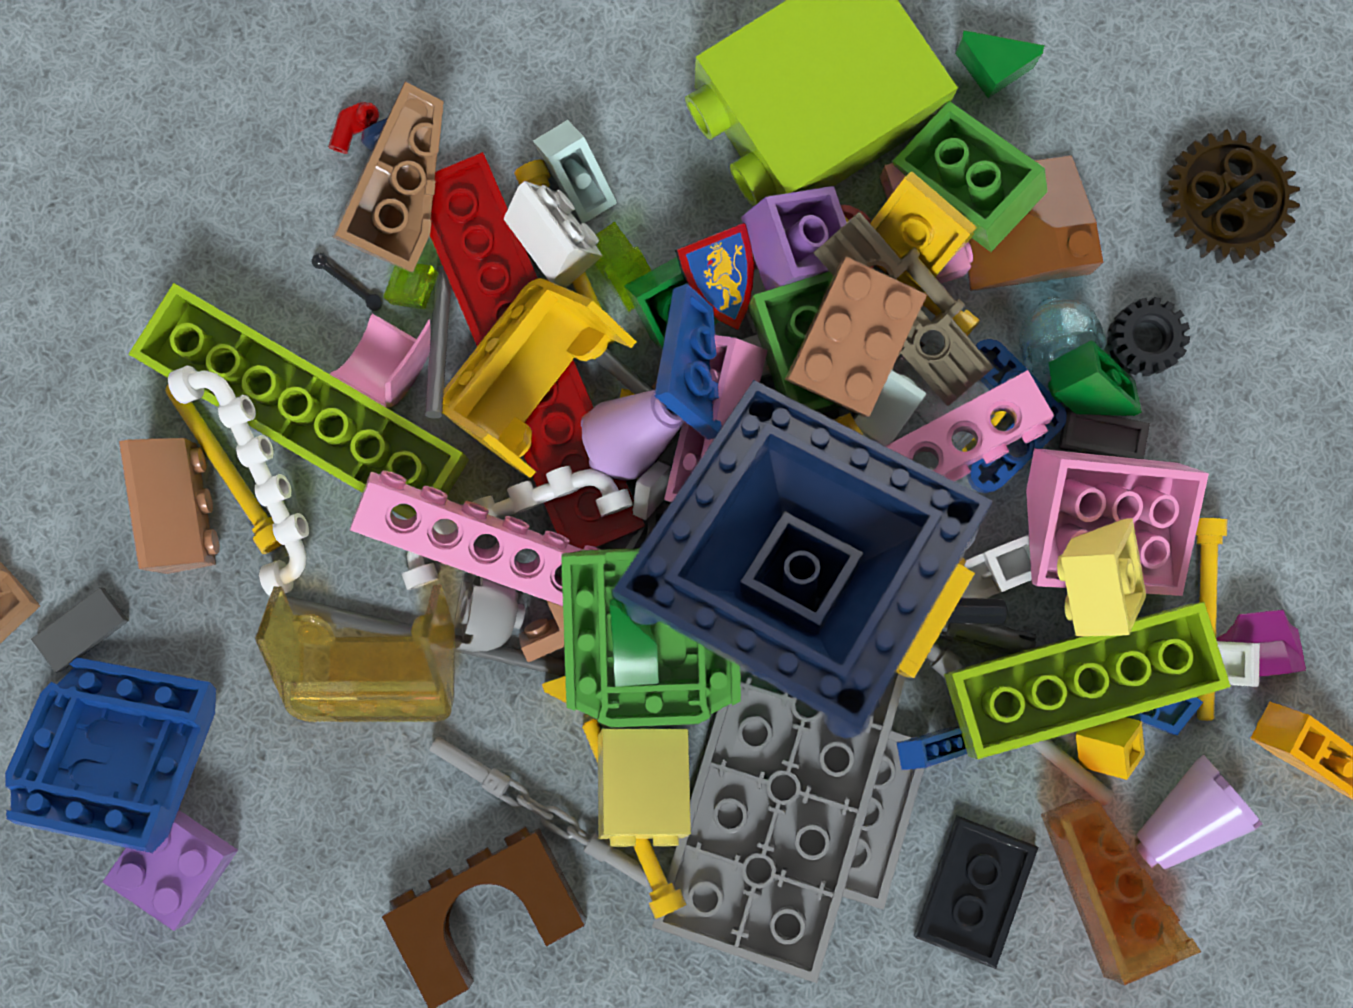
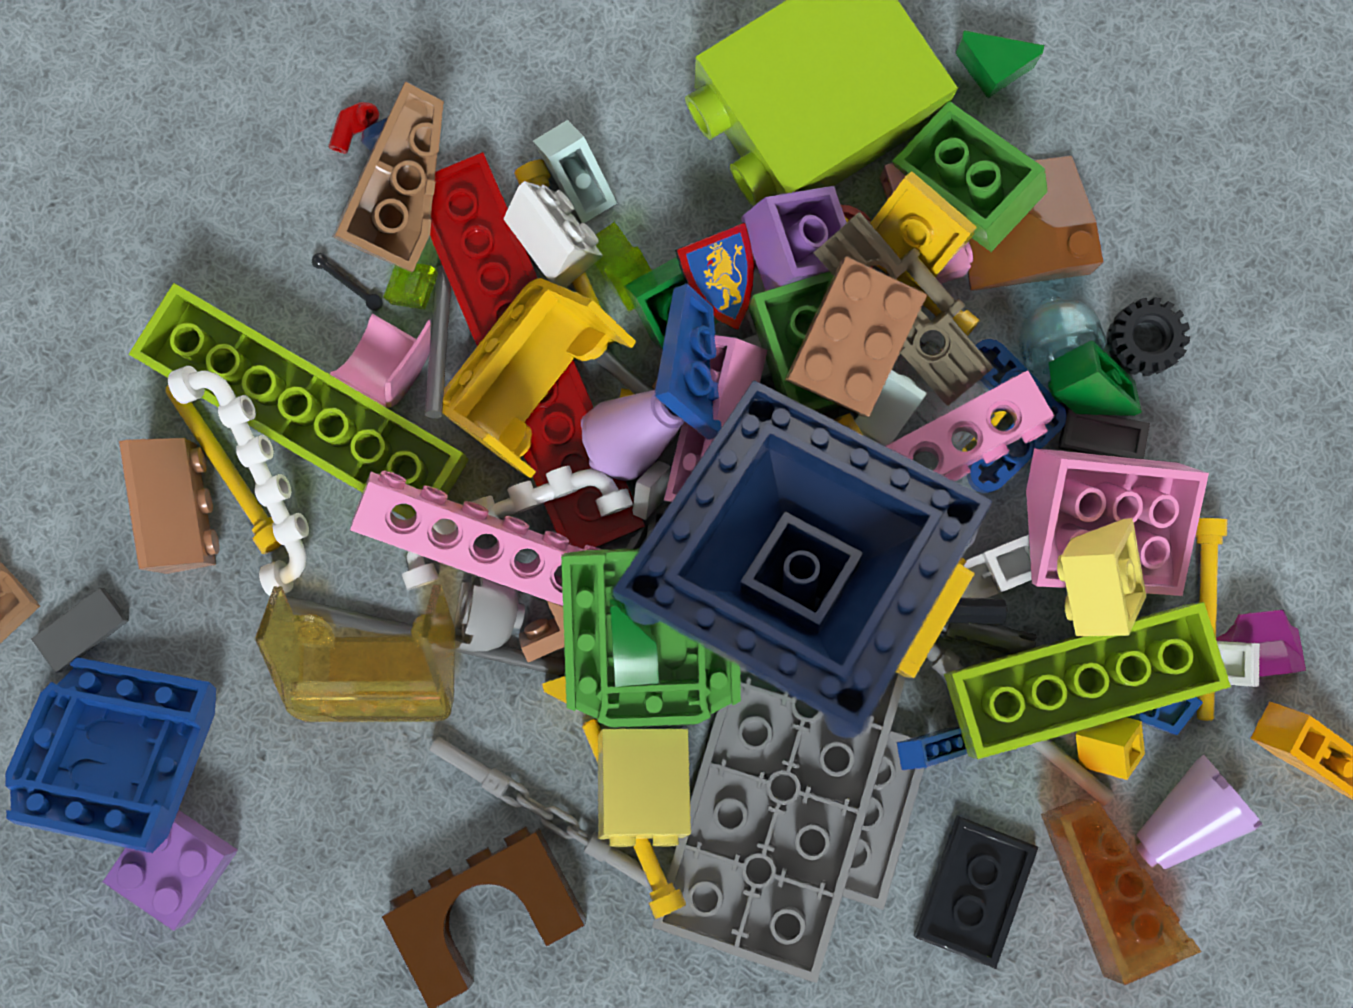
(1252, 226): dark brown gear -> none

